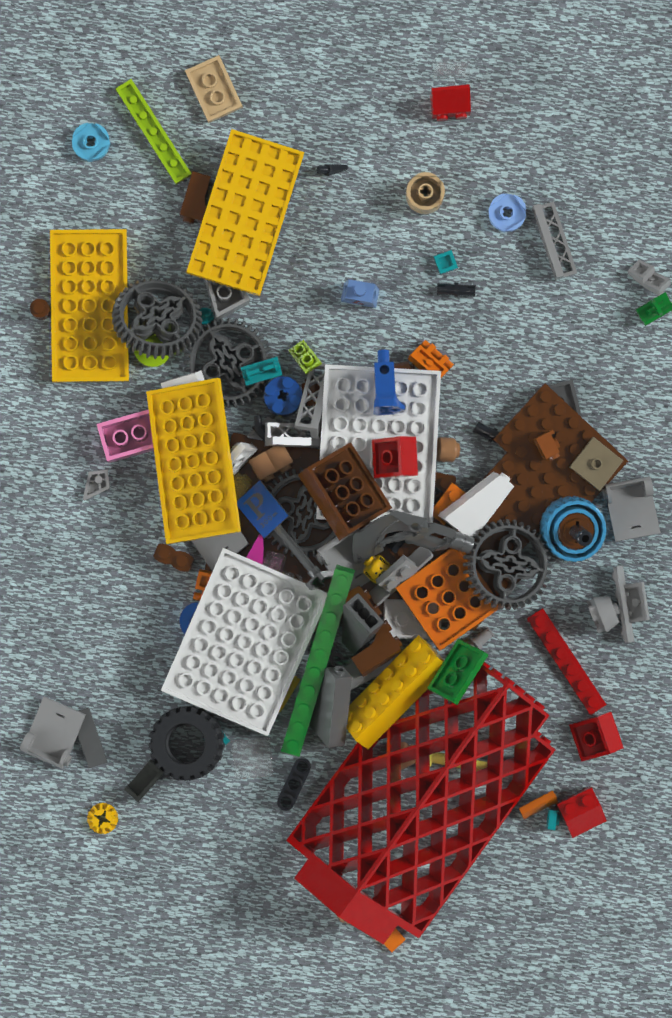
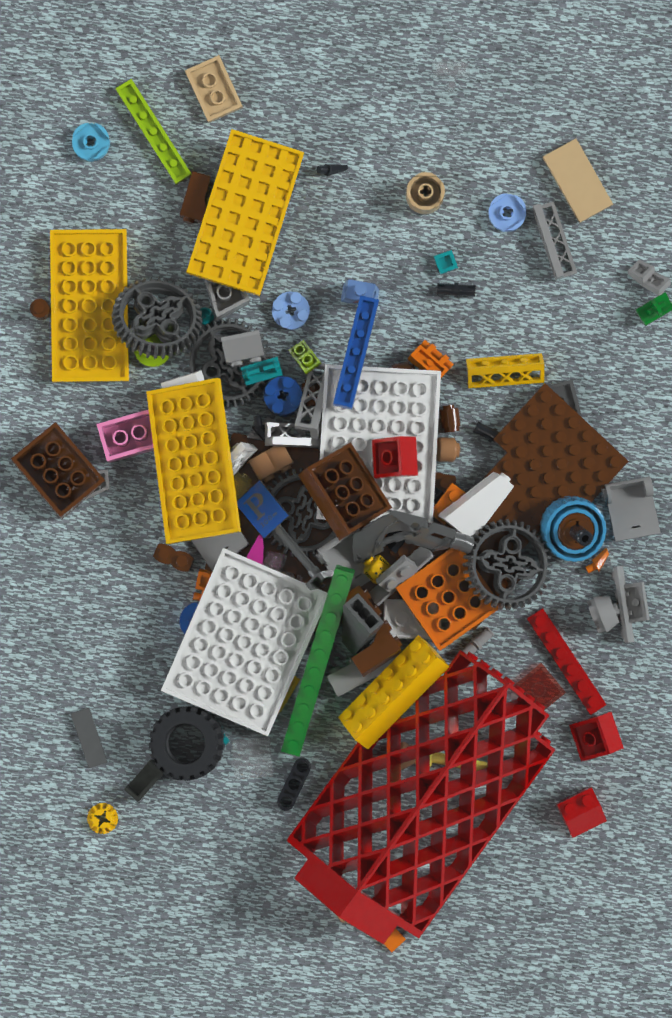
(53, 735): light grey door -> none
(58, 470): none -> reddish brown slope
(243, 348): none -> light grey slope
(281, 305): none -> light blue plate
(332, 707): dark grey slope -> none
(356, 352): none -> blue plate
(386, 400): blue piece -> none
(450, 102): red slope -> none
(450, 418): none -> reddish brown brick
(457, 671): green plate -> none
(505, 366): none -> yellow fence
(538, 804): orange tile -> none
(541, 686): none -> clear red tile
(547, 445): dark orange brick -> none
(553, 819): teal plate -> none
(577, 180): none -> tan tile
(596, 463): dark tan plate -> none
(598, 561): none -> orange bar

